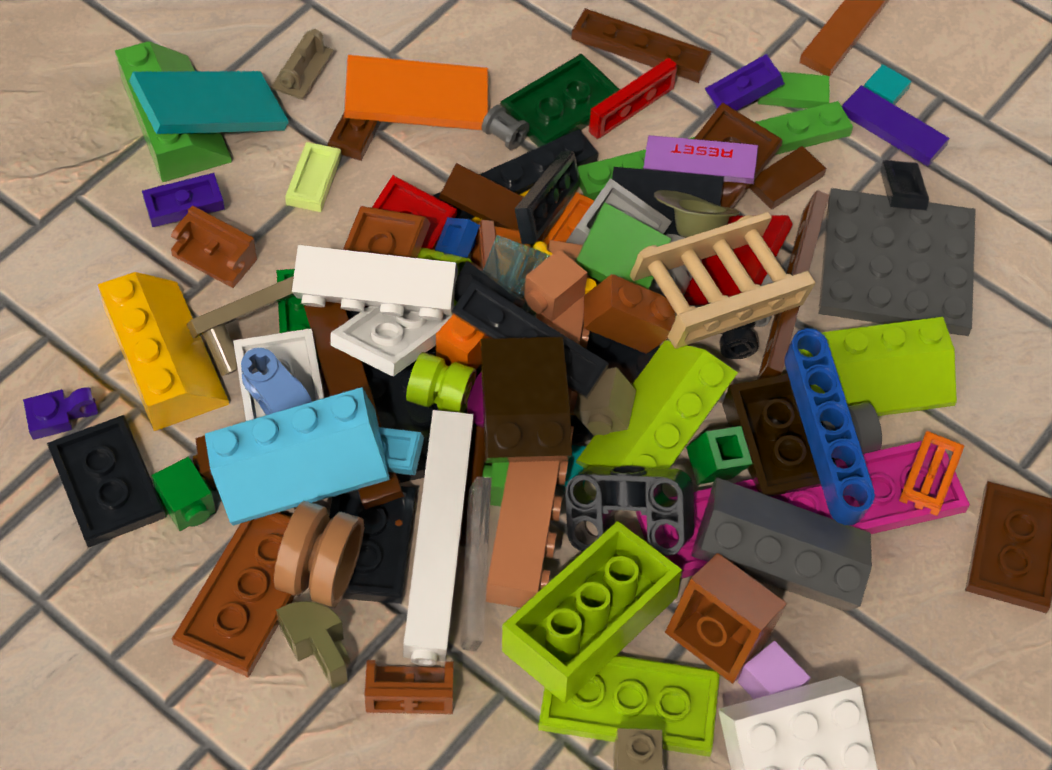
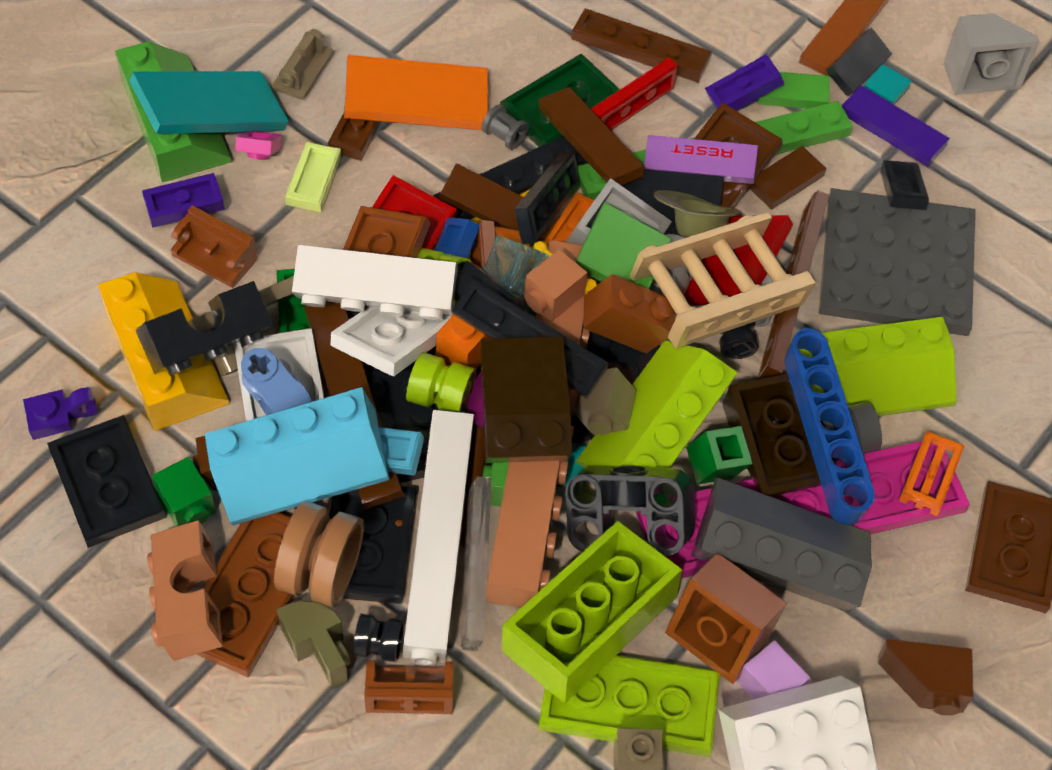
(173, 343): none -> black arch
(184, 620): none -> nougat arch
(259, 144): none -> dark pink plate
(368, 636): none -> black wheel
(591, 137): none -> reddish brown tile
(859, 61): none -> black tile
(930, 674): none -> reddish brown slope
(988, 54): none -> light grey slope

